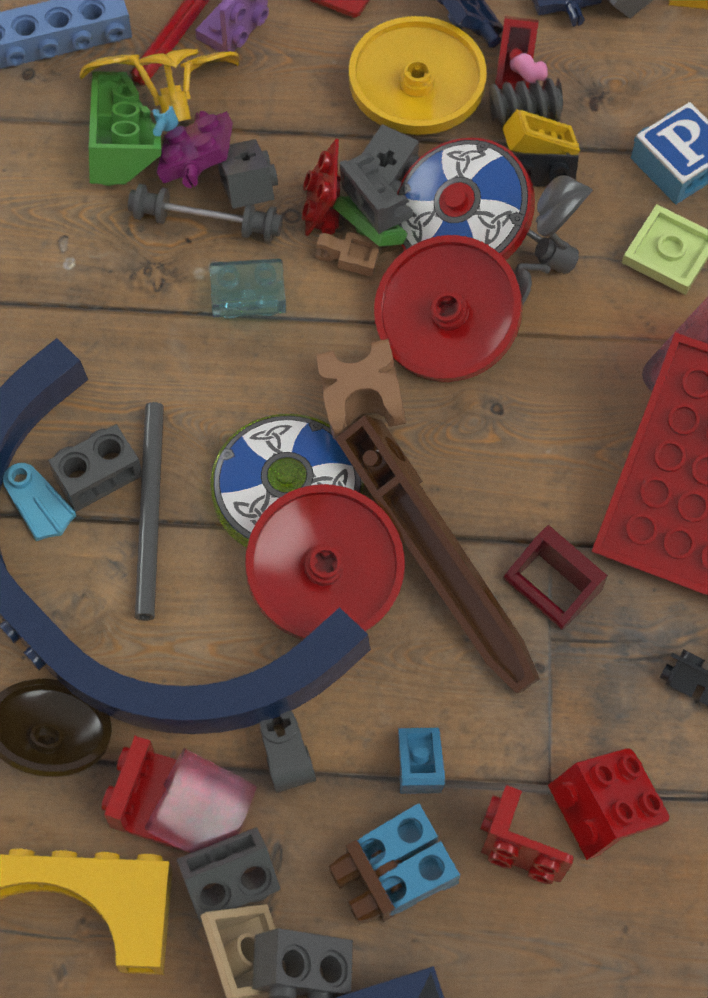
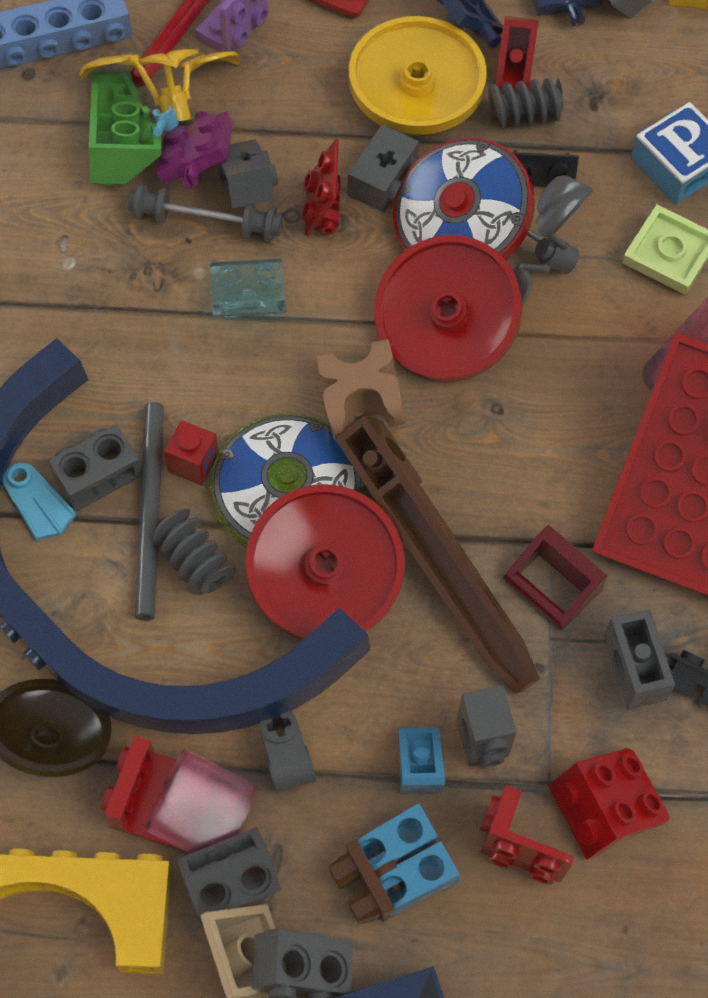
(190, 554): none -> dark grey piece
(191, 452): none -> red brick
(348, 209): bright green plate -> none
(355, 252): medium nougat plate -> none
(373, 193): dark grey hinge -> none
(486, 726): none -> dark grey brick
(528, 69): bright pink arm -> none
(538, 134): yellow slope -> none
(639, 659): none -> dark grey brick

